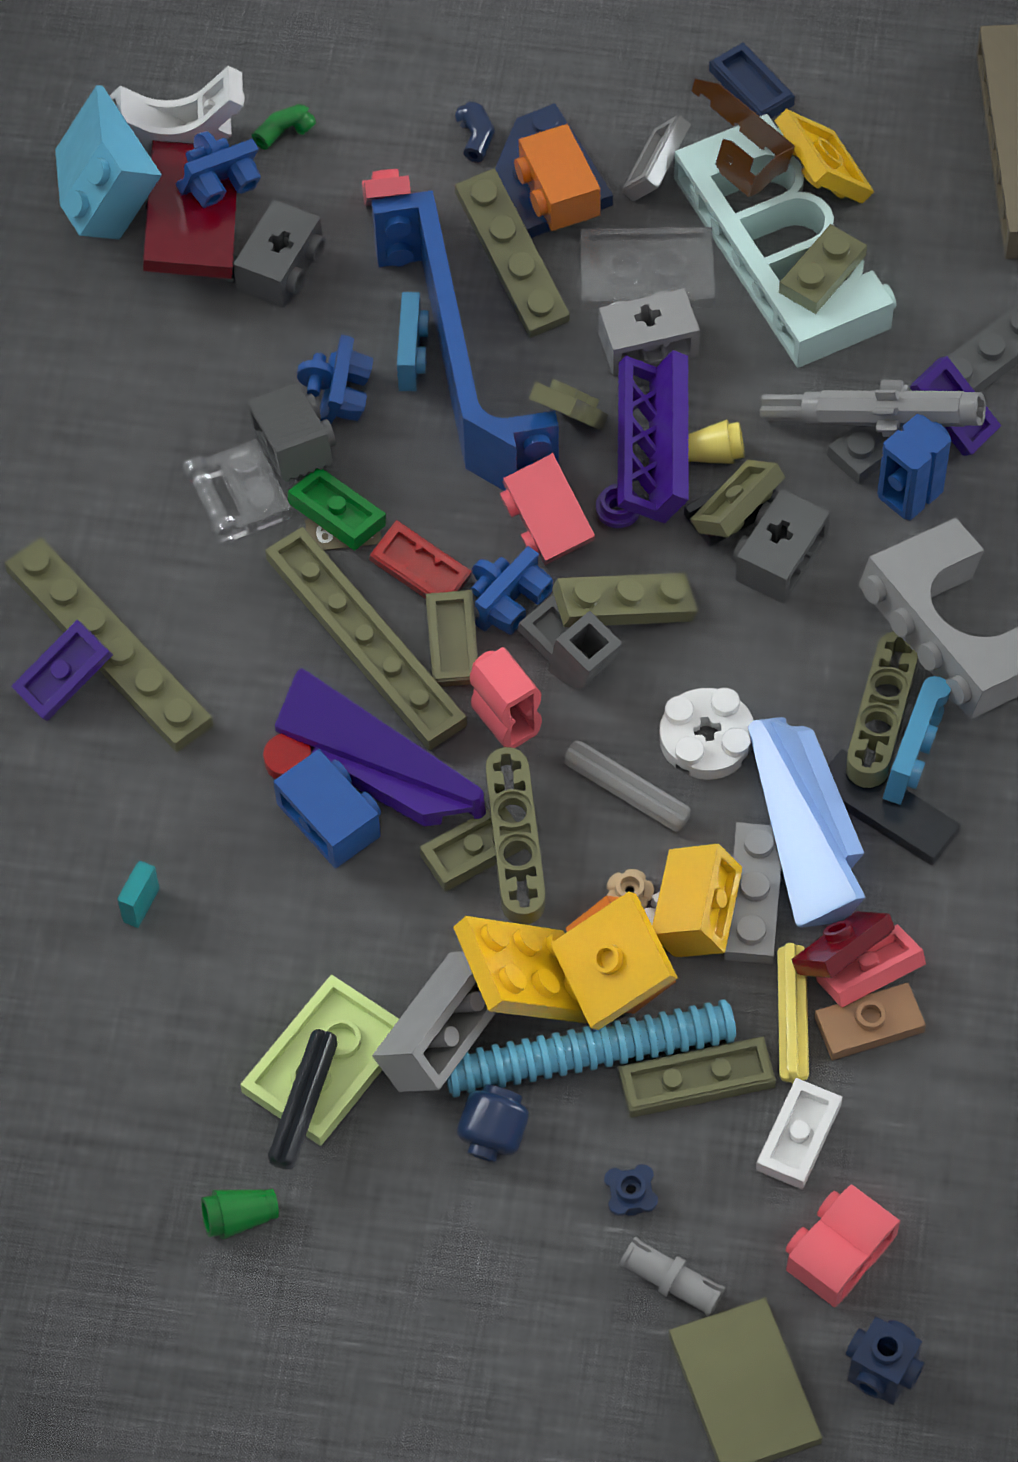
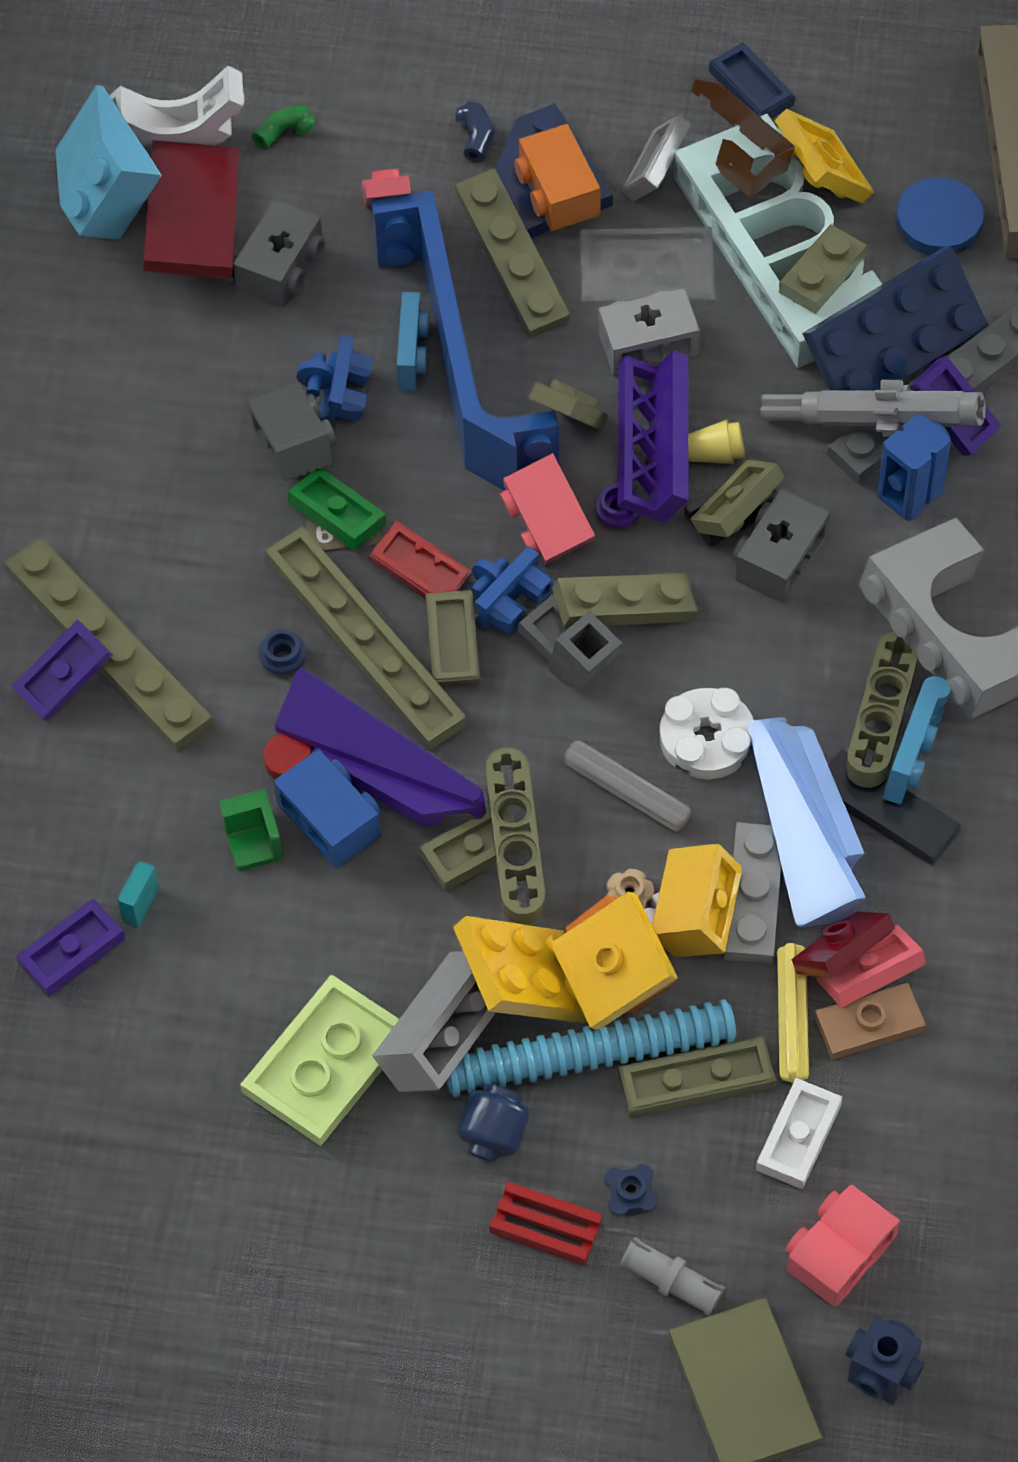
(70, 947): none -> dark purple plate
(216, 161): blue hips -> none
(237, 1210): green cone -> none
(250, 485): clear plate -> none
(251, 830): none -> green panel
(282, 641): none -> dark blue plate
(302, 1099): black axle -> none
(505, 698): coral brick -> none
(552, 1206): none -> red tile
(897, 326): none -> dark blue plate
(939, 215): none -> blue tile

